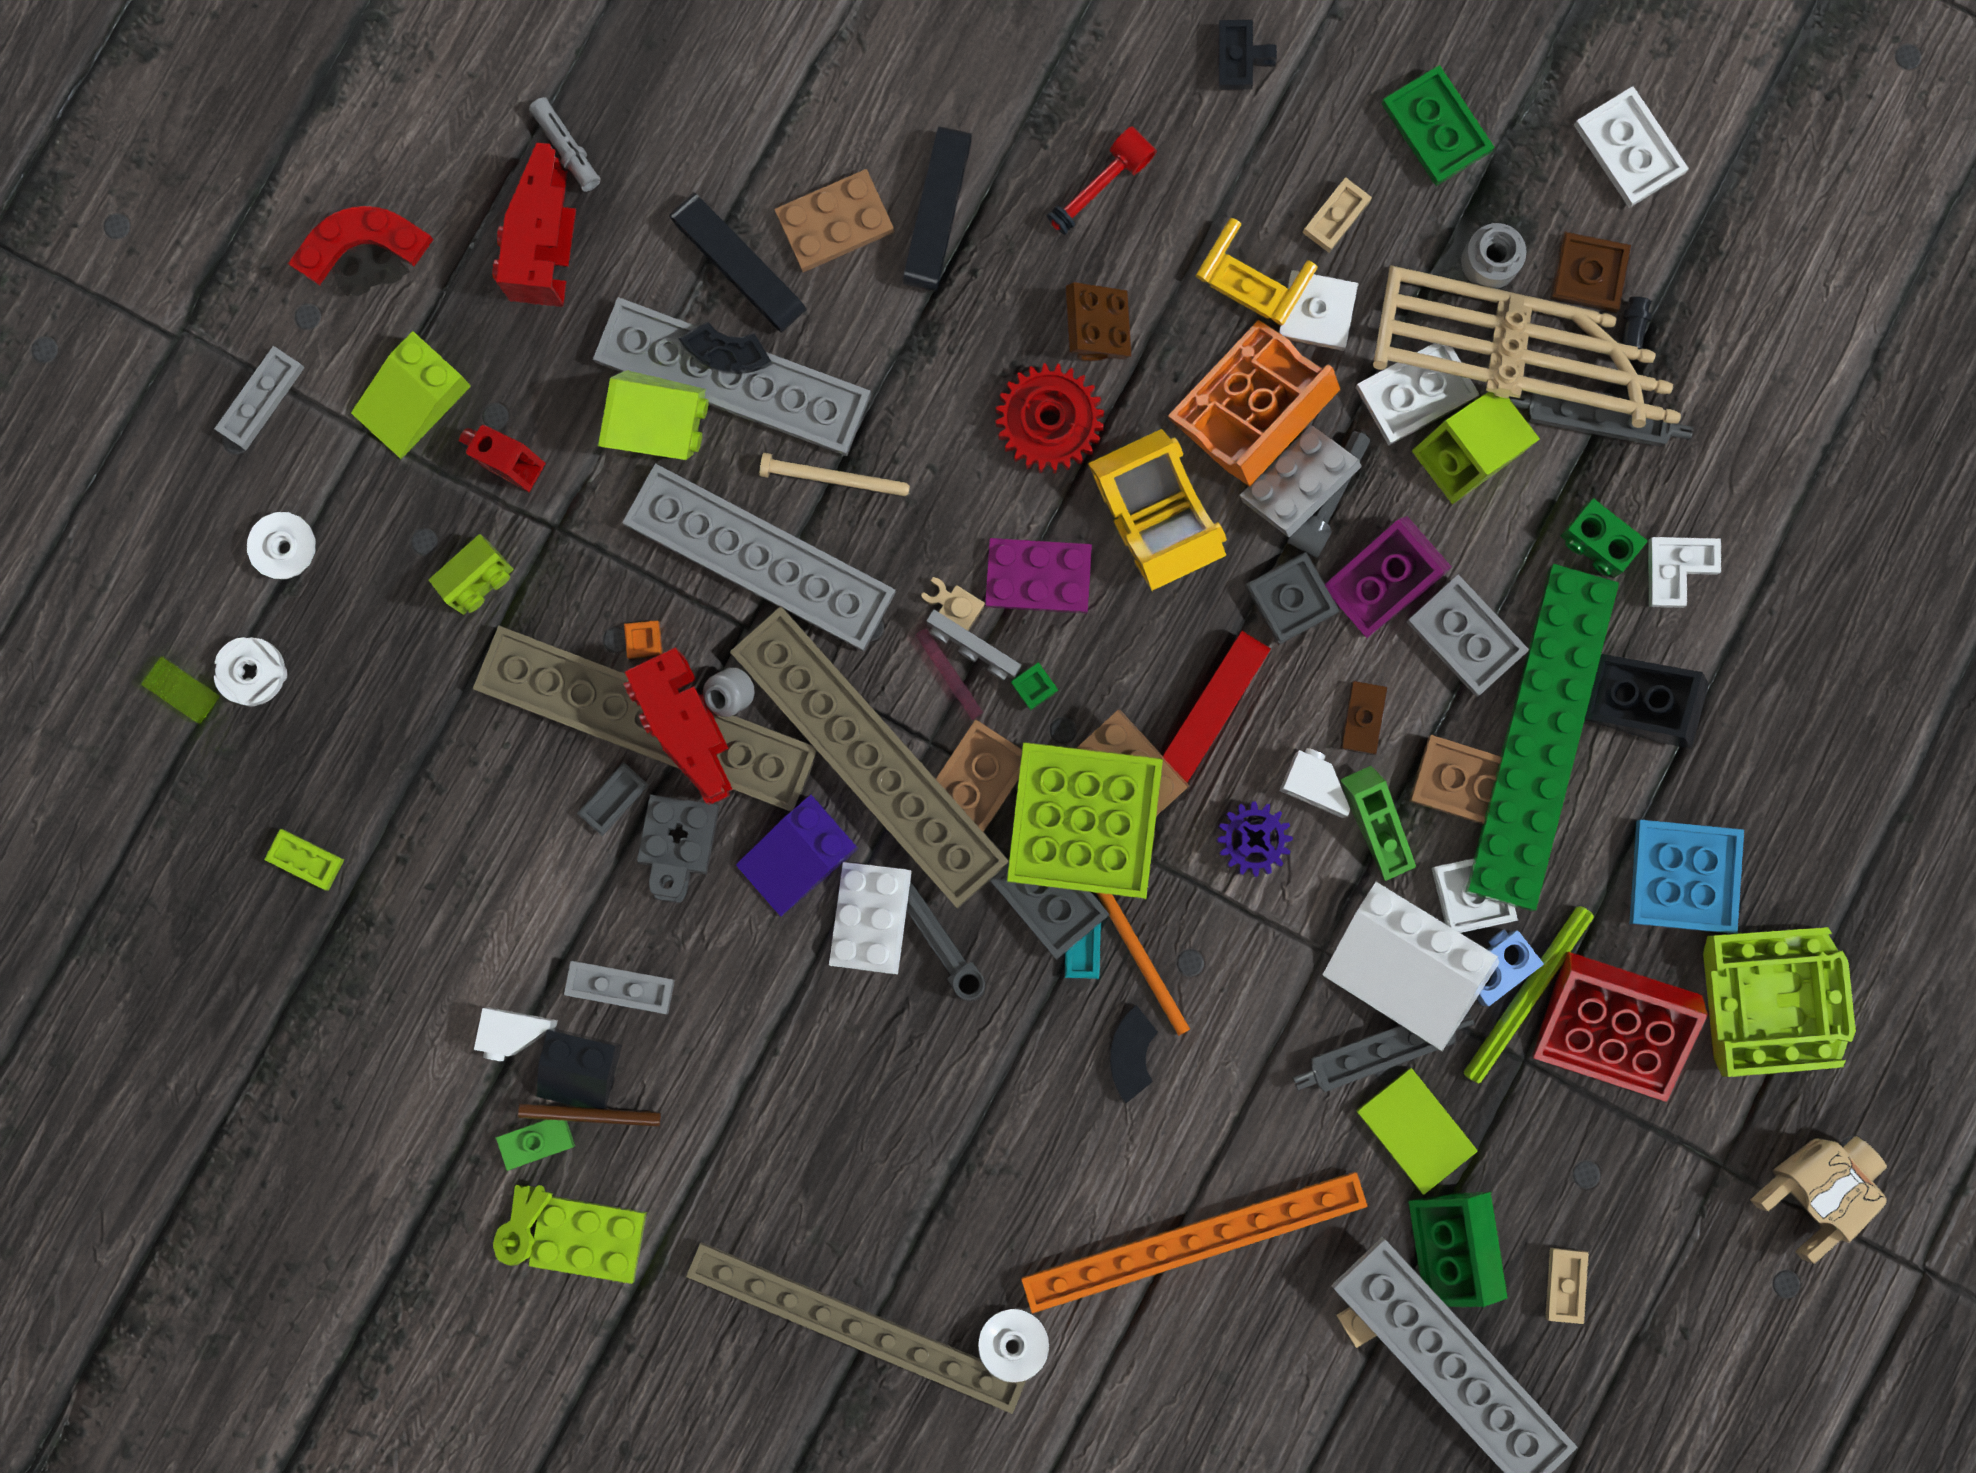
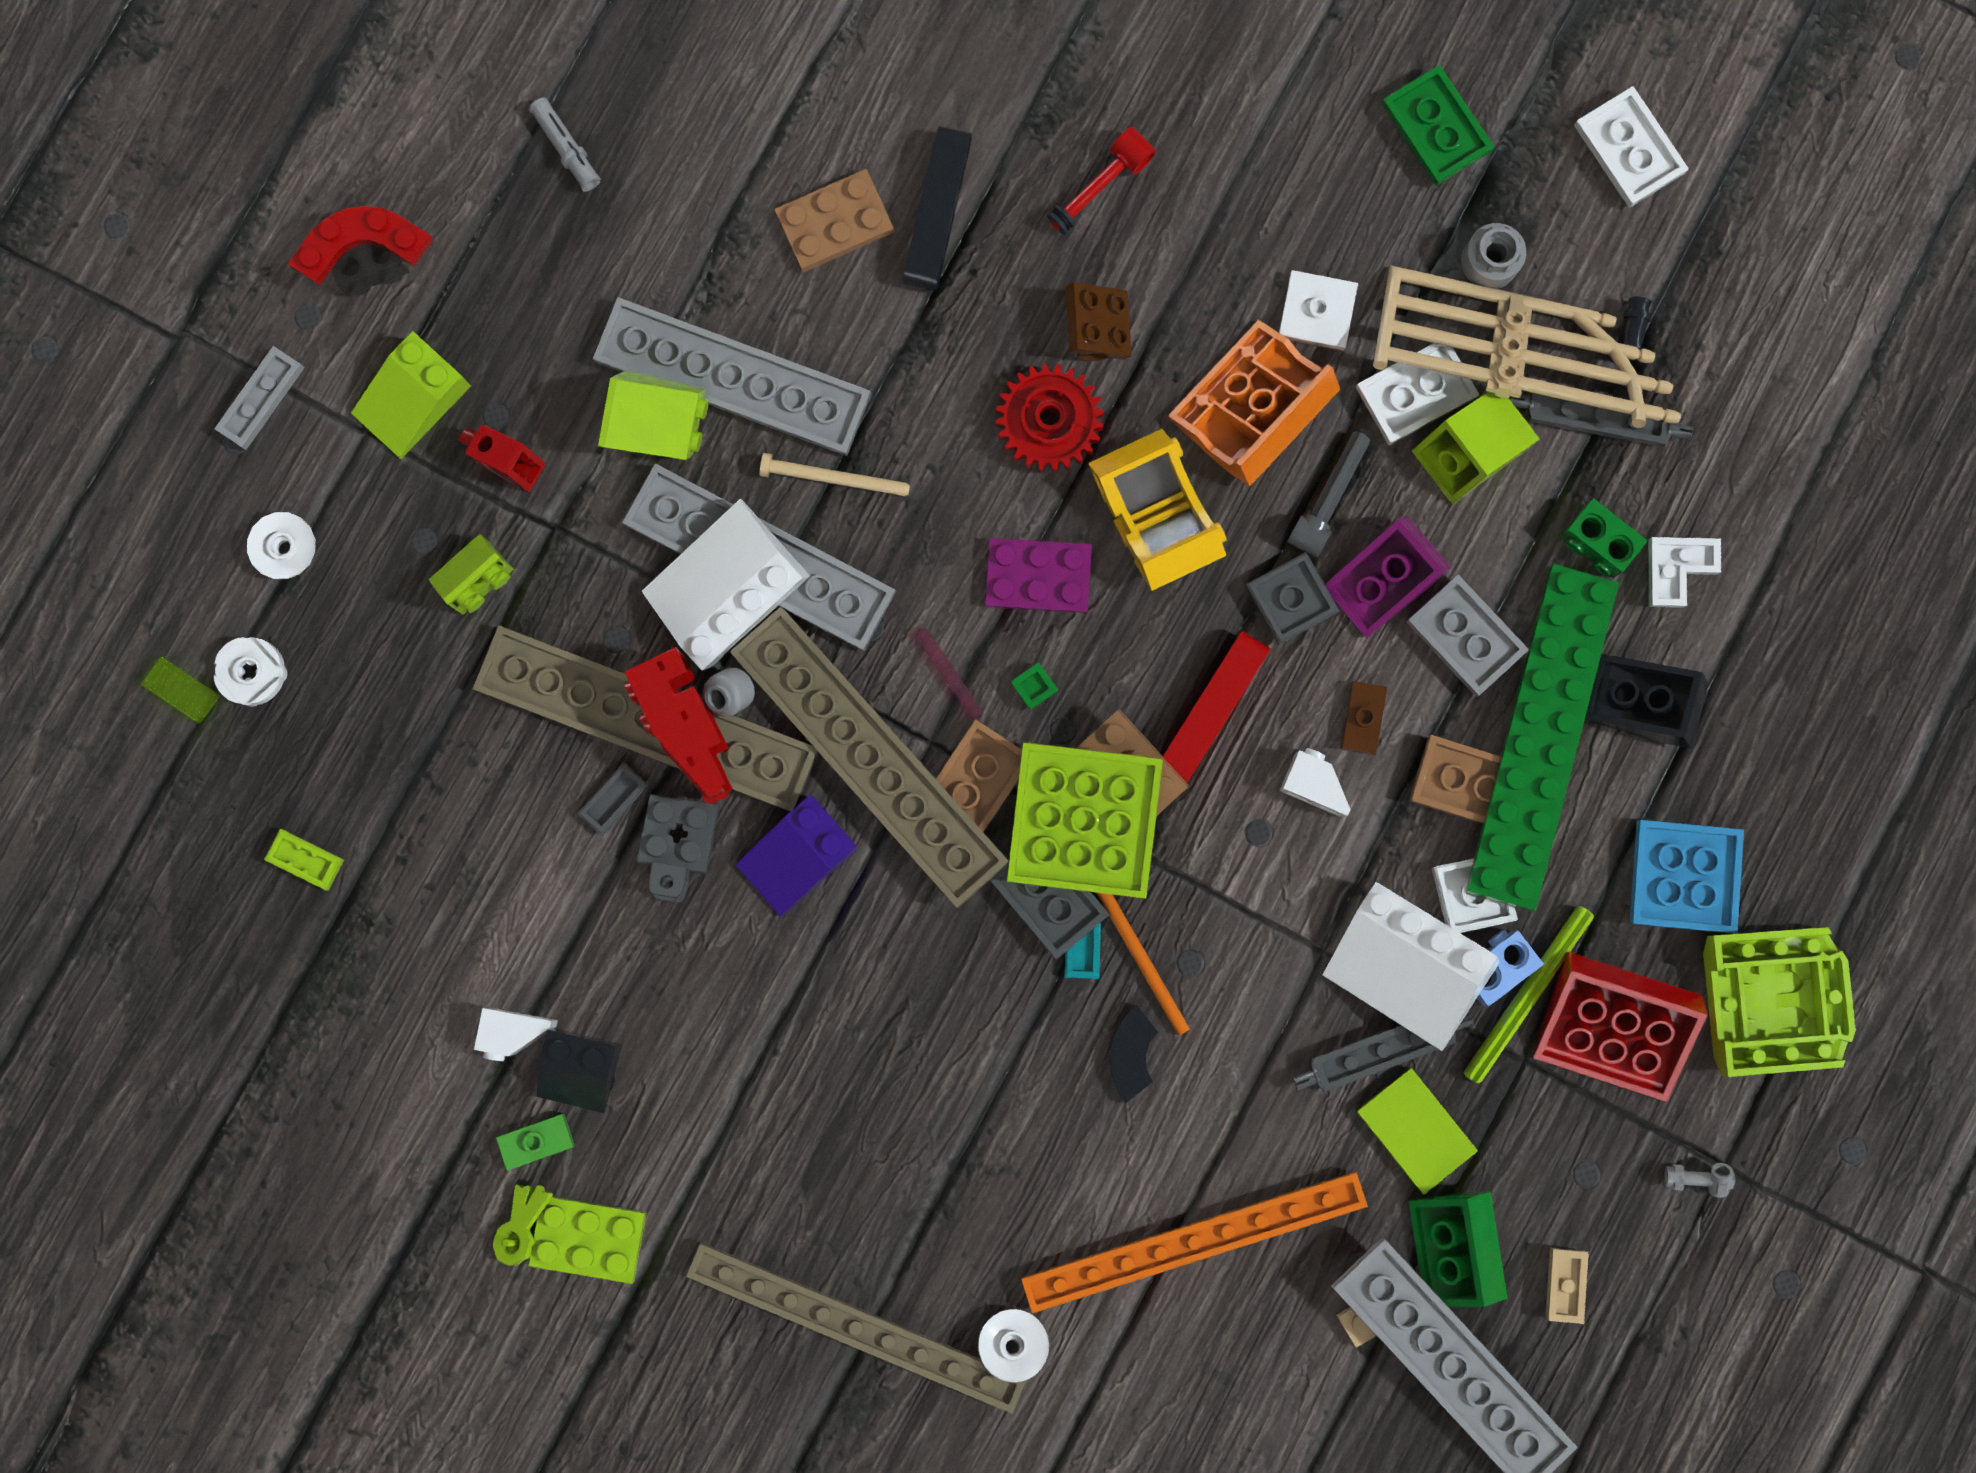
(530, 227): red piece -> none
(589, 1115): reddish brown bar -> none
(619, 987): light grey plate -> none
(643, 639): orange tile -> none
(724, 352): black tile -> none
(724, 585): none -> white slope
(737, 262): black beam -> none
(870, 918): white plate -> none
(943, 945): dark grey axle -> none
(957, 606): tan plate -> none
(972, 646): light grey plate -> none
(1239, 54): black plate -> none
(1247, 284): yellow plate -> none
(1264, 828): dark purple gear -> none
(1300, 481): light grey plate -> none
(1337, 215): tan plate -> none
(1378, 821): bright green slope -> none
(1590, 272): reddish brown tile -> none
(1718, 1181): none -> light grey bar
(1832, 1187): tan piece -> none

